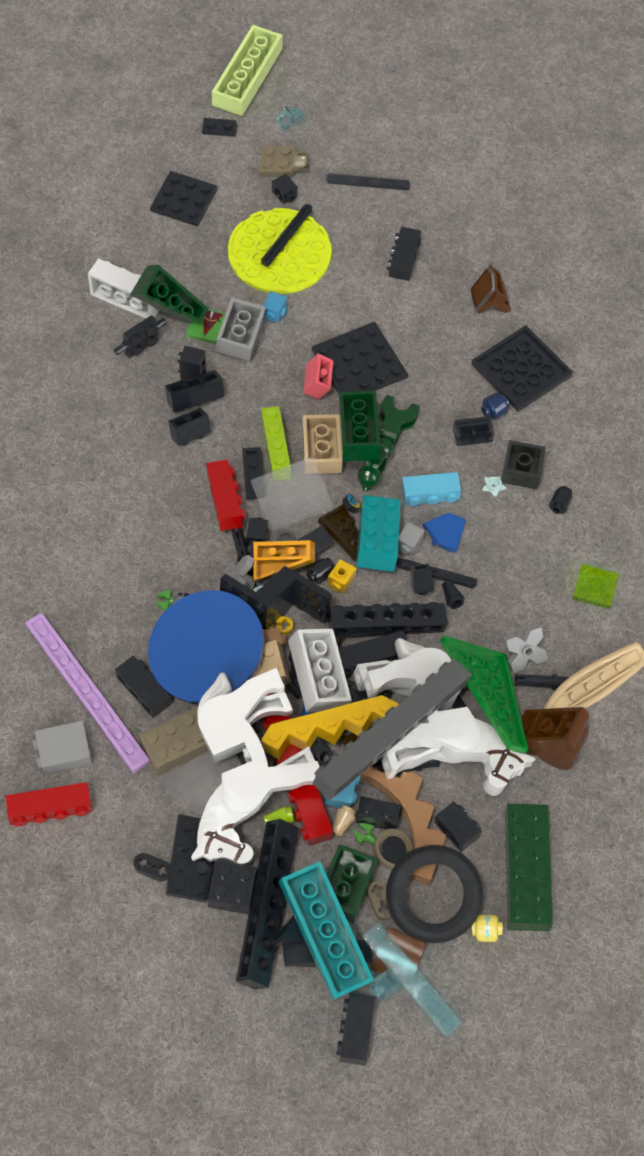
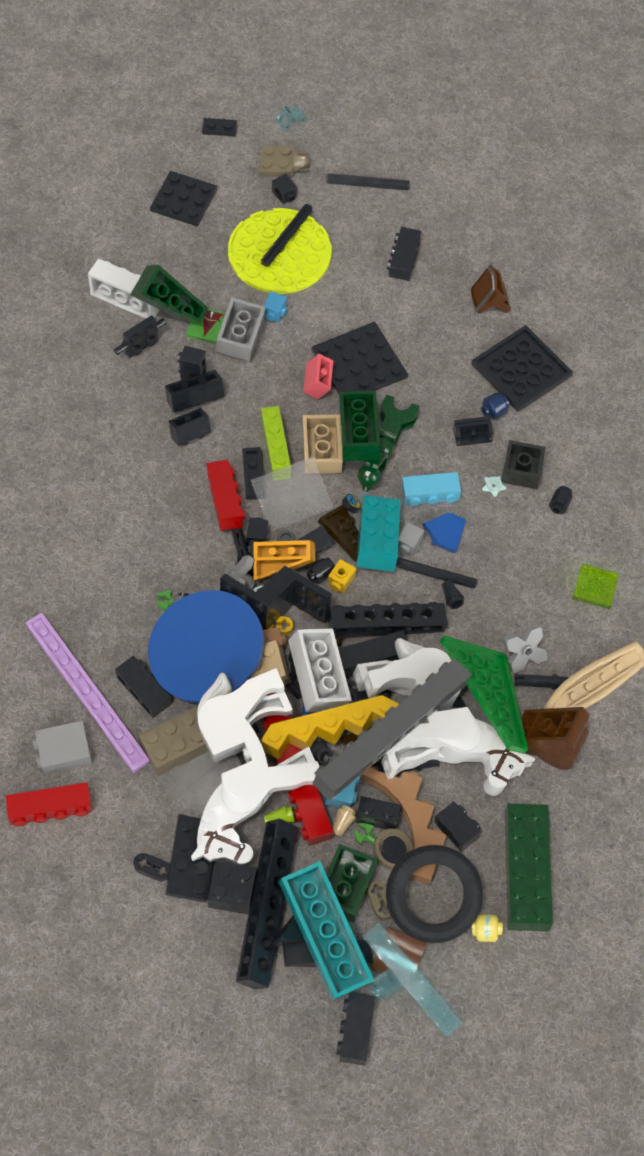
(247, 70): yellowish green brick -> none
(421, 578): black brick -> none

